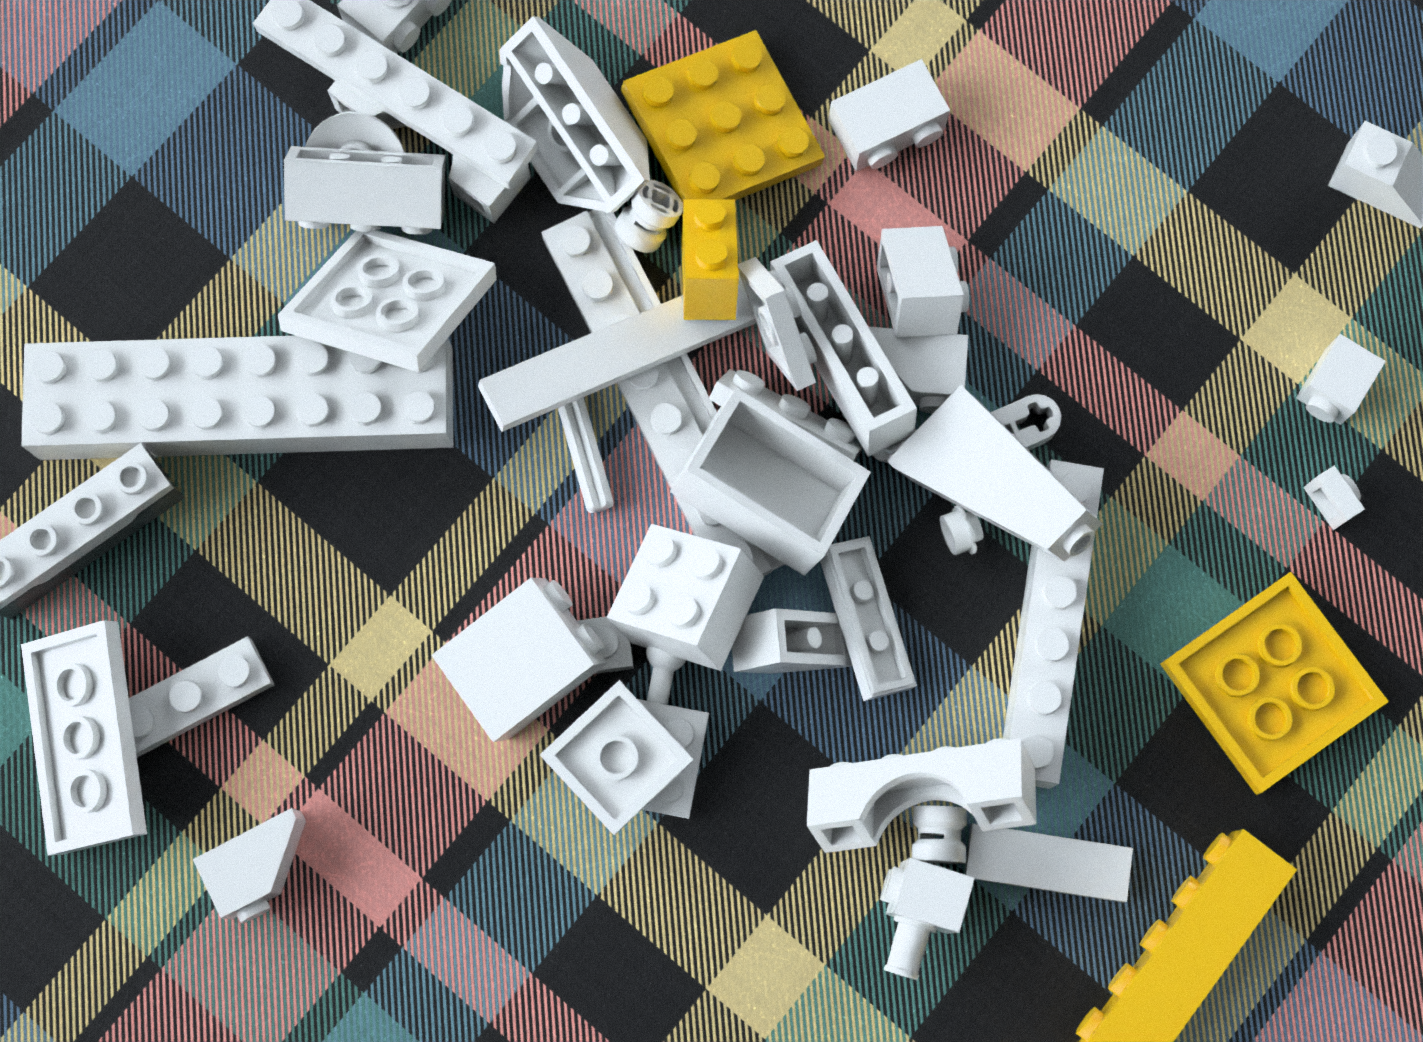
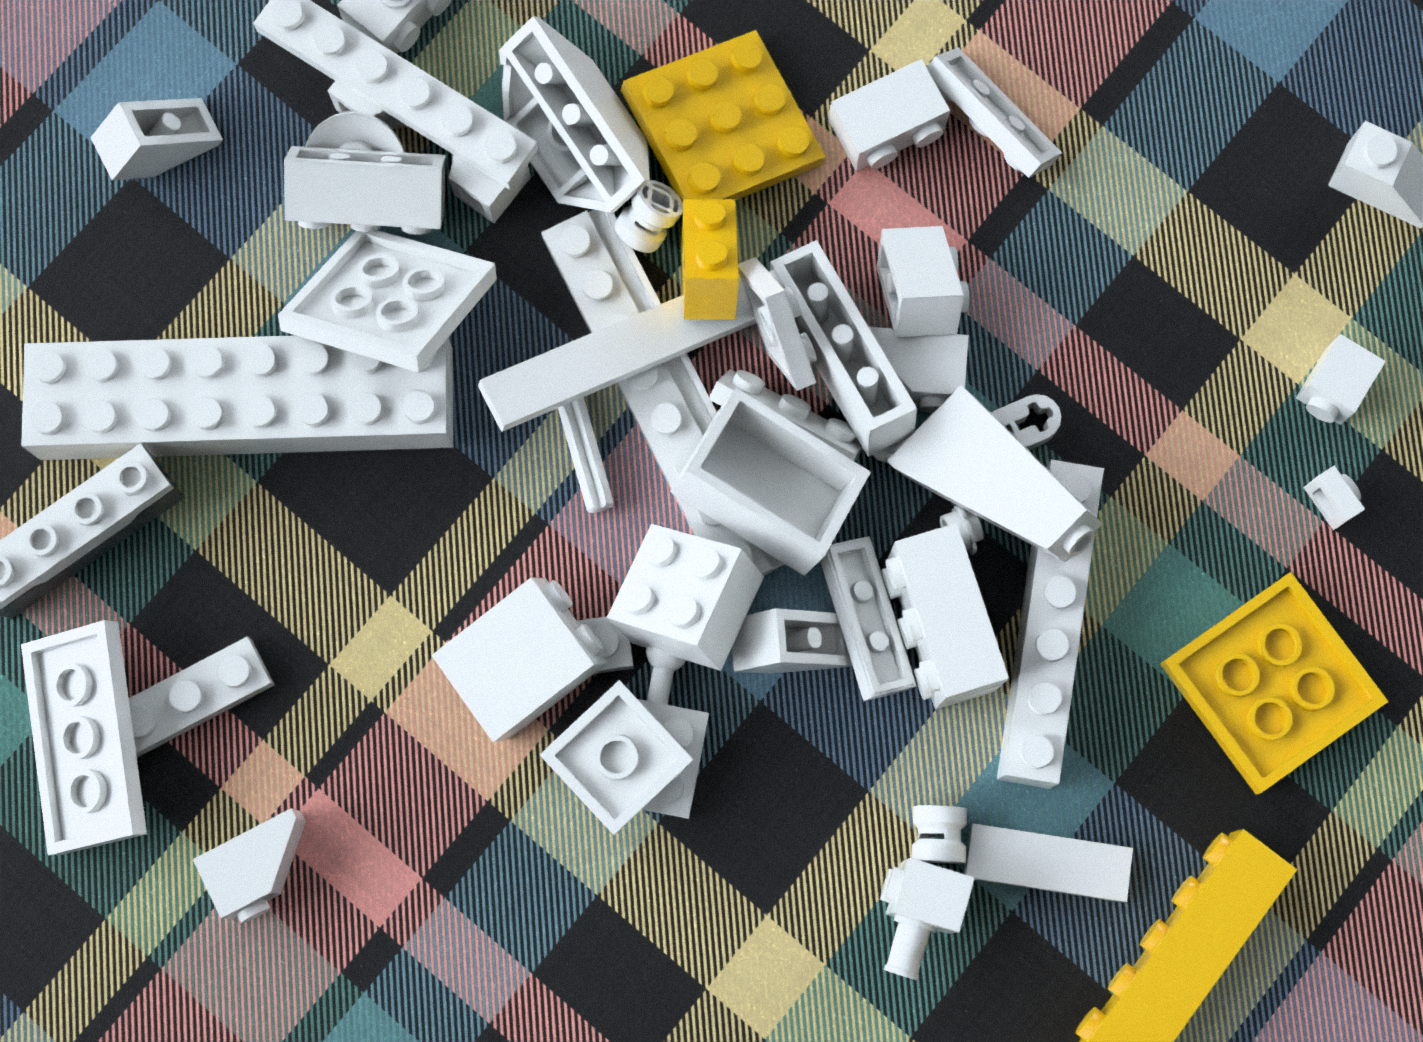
(154, 136): none -> white slope
(858, 800): white arch -> none
(944, 617): none -> white brick
(992, 112): none -> white plate

